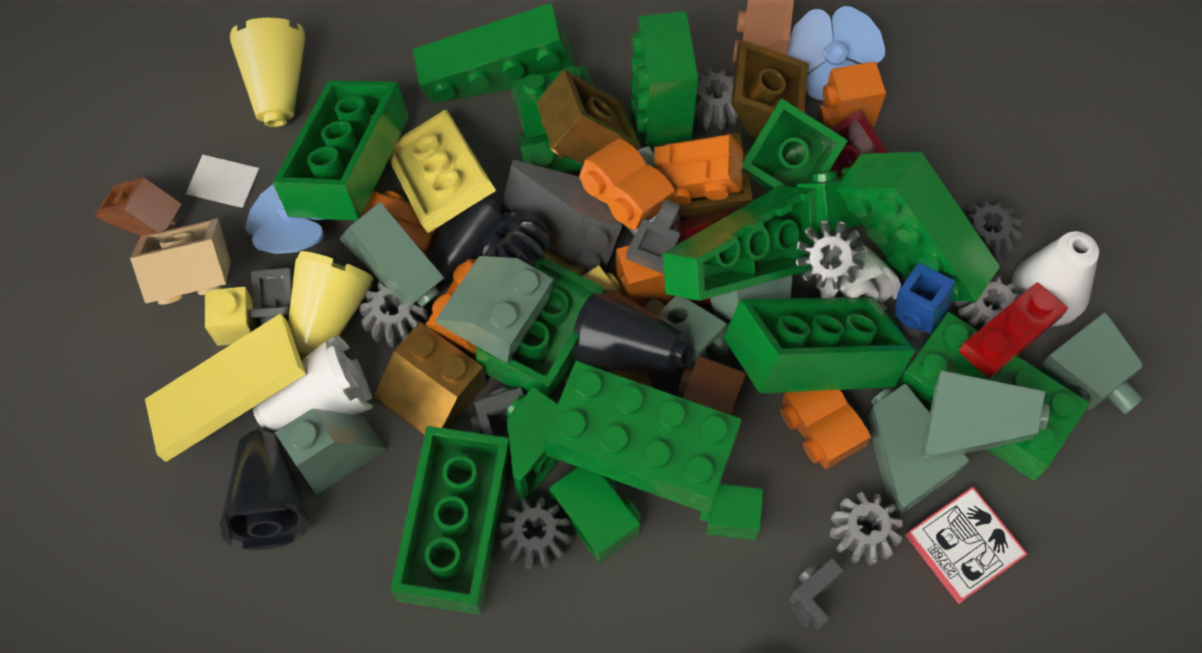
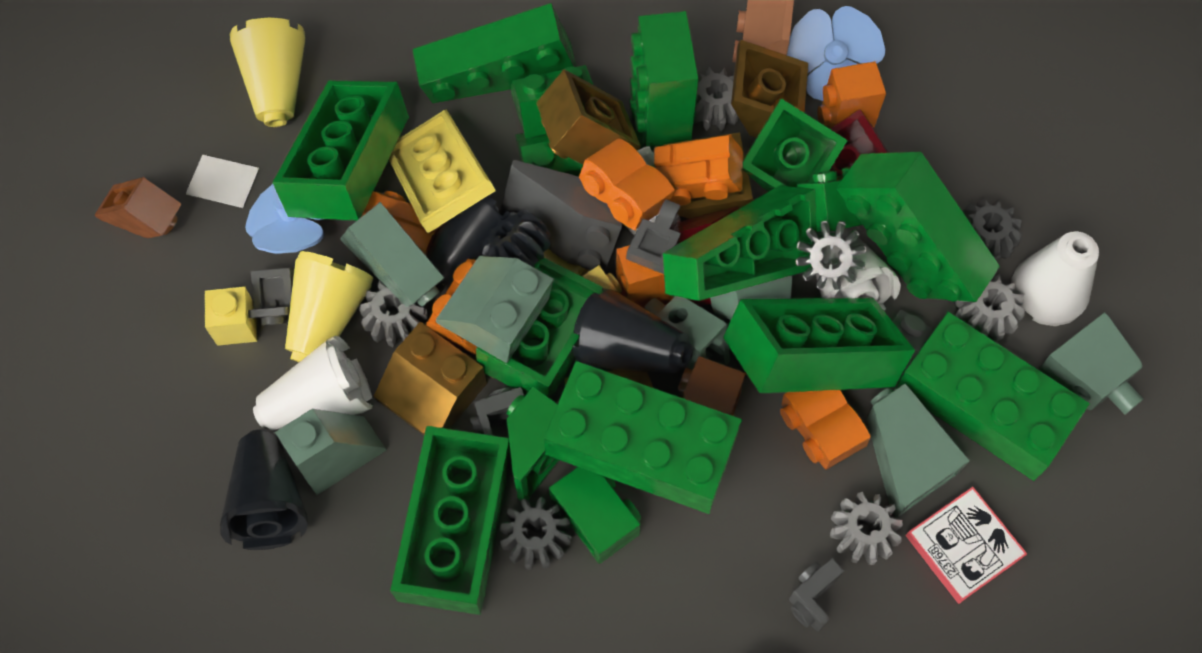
(181, 261): tan brick -> none
(223, 387): light yellow tile -> none
(735, 512): green brick -> none
(924, 298): blue brick -> none
(980, 415): sand green slope -> none
(1013, 330): red plate -> none

